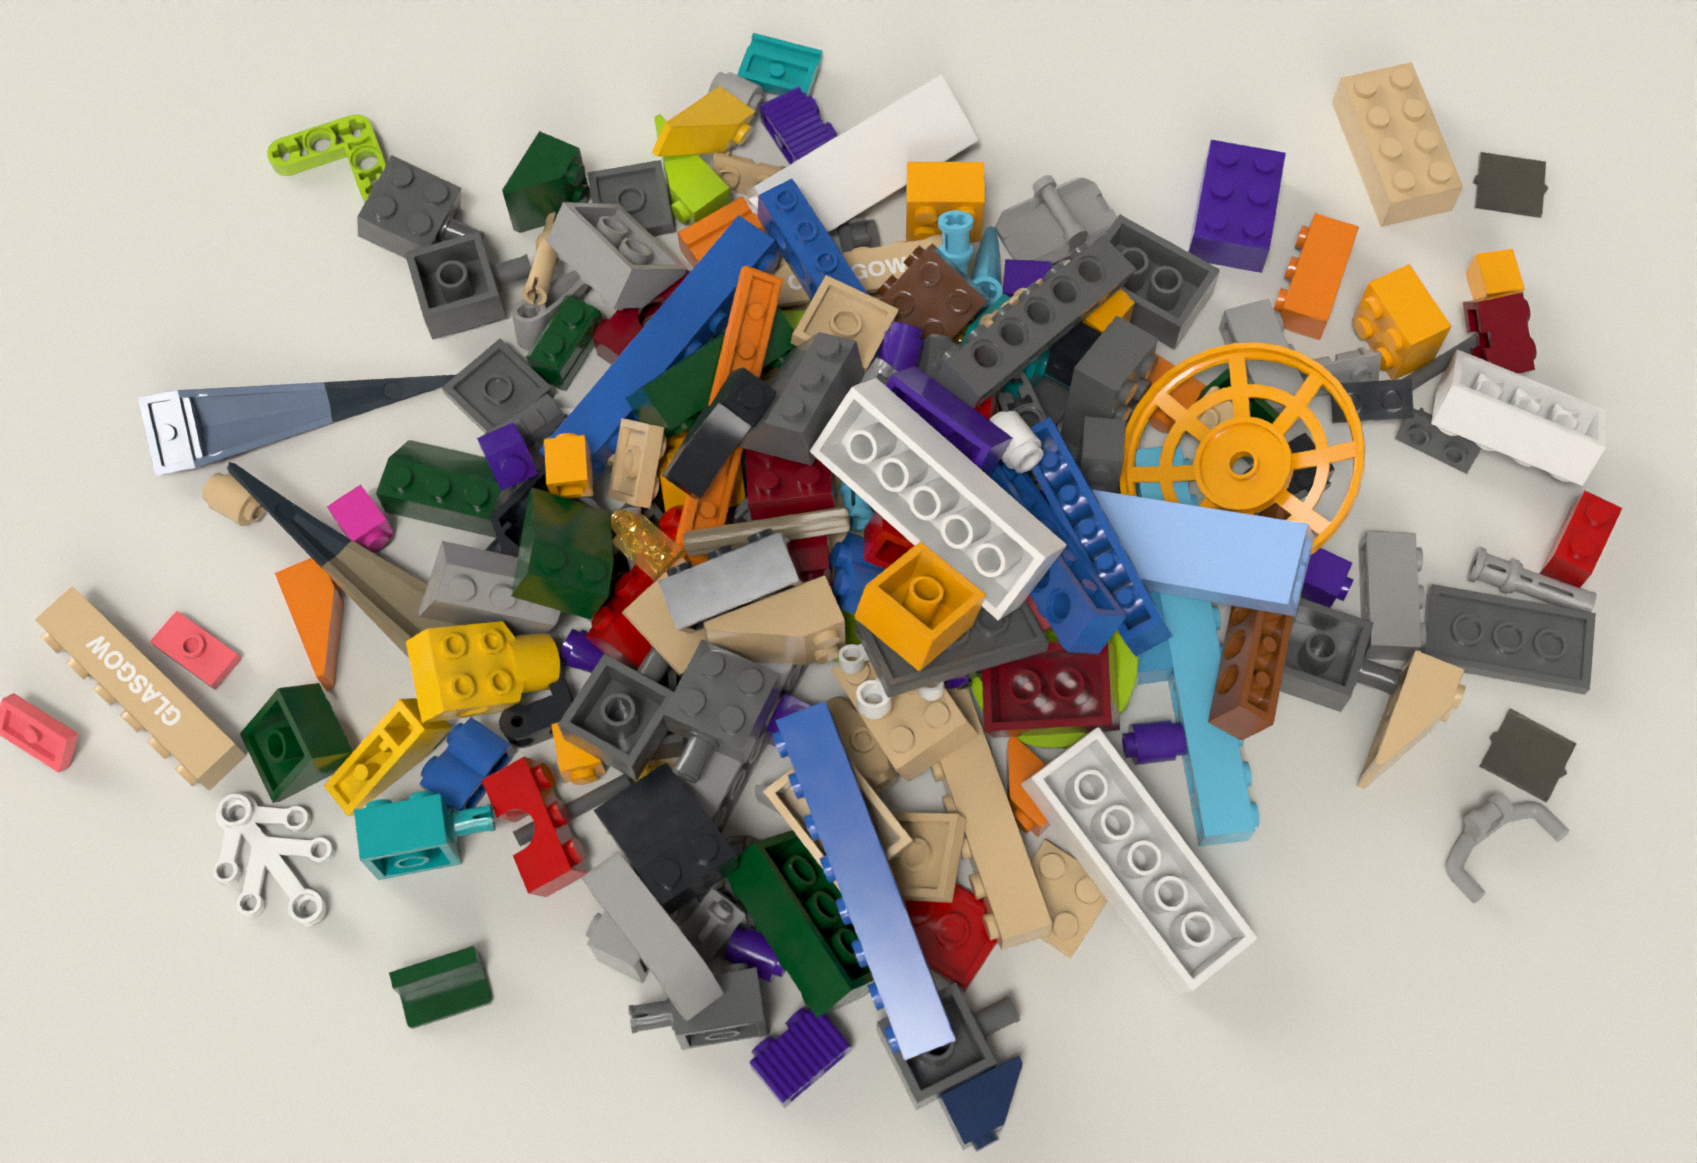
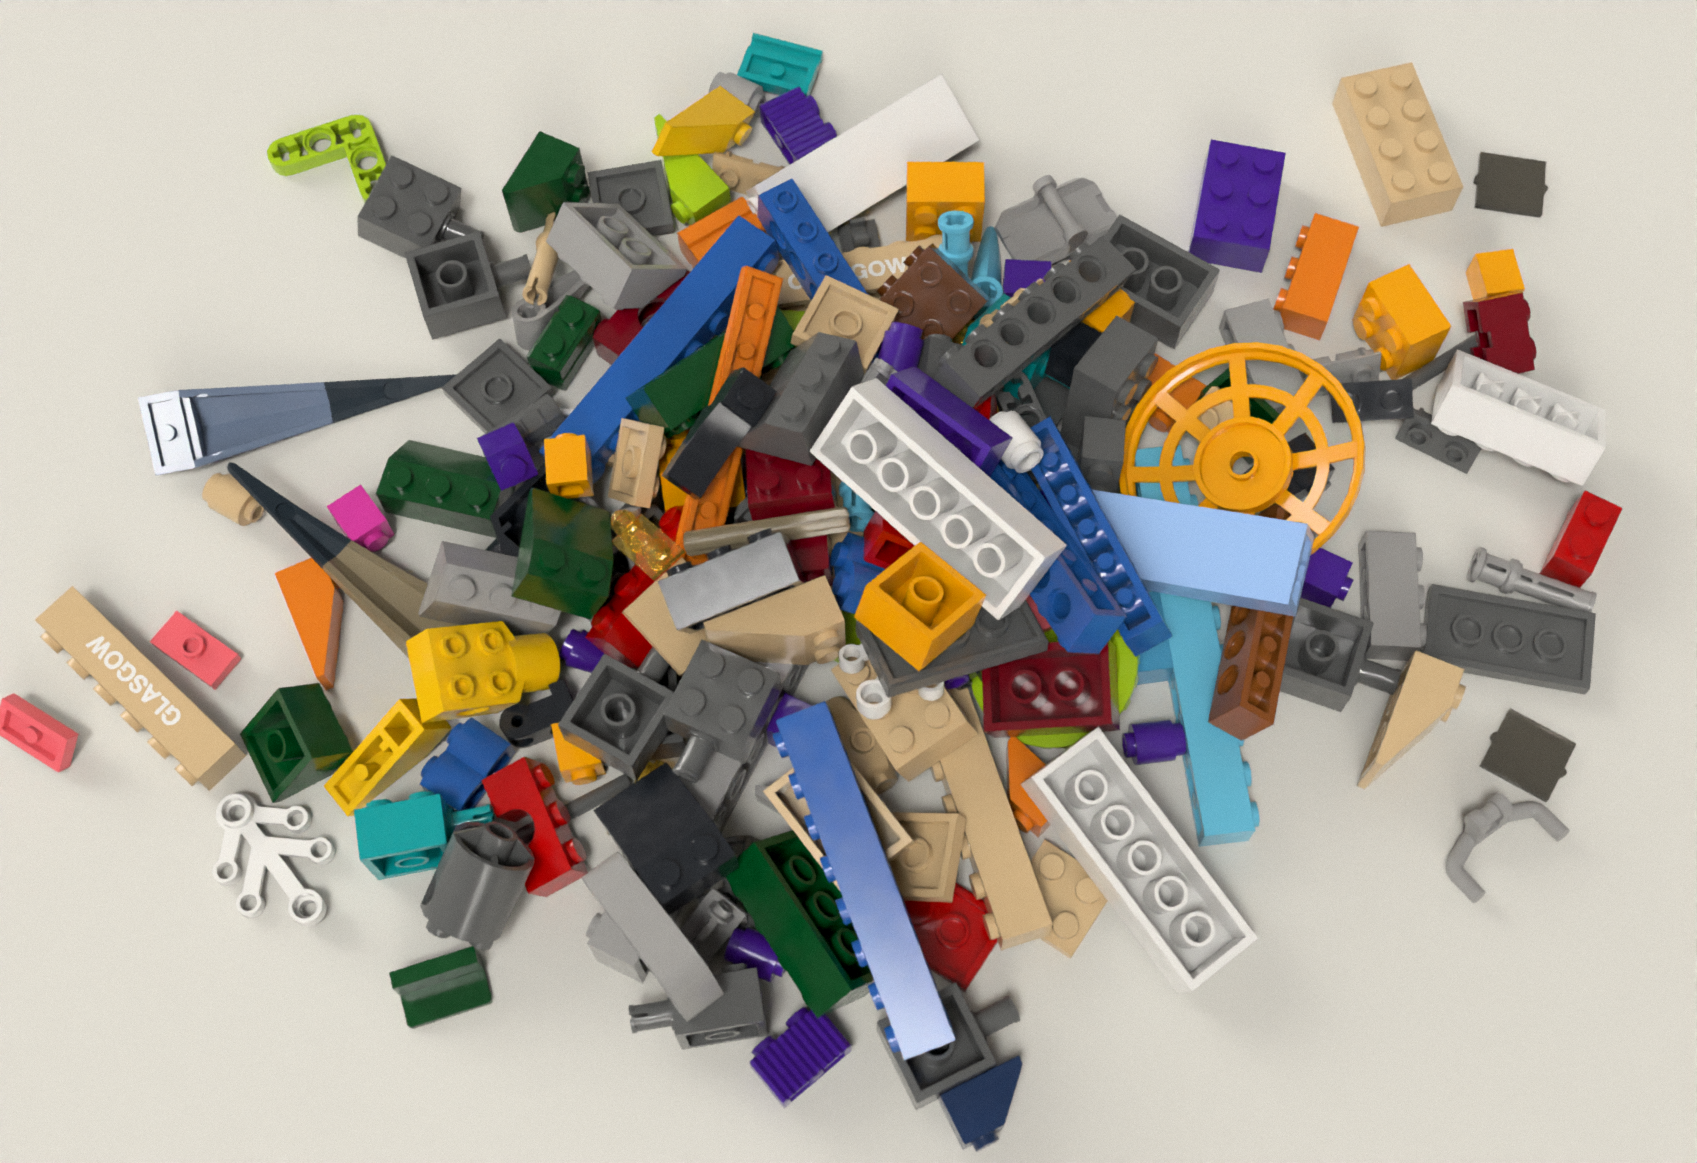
(477, 883): none -> dark grey cylinder

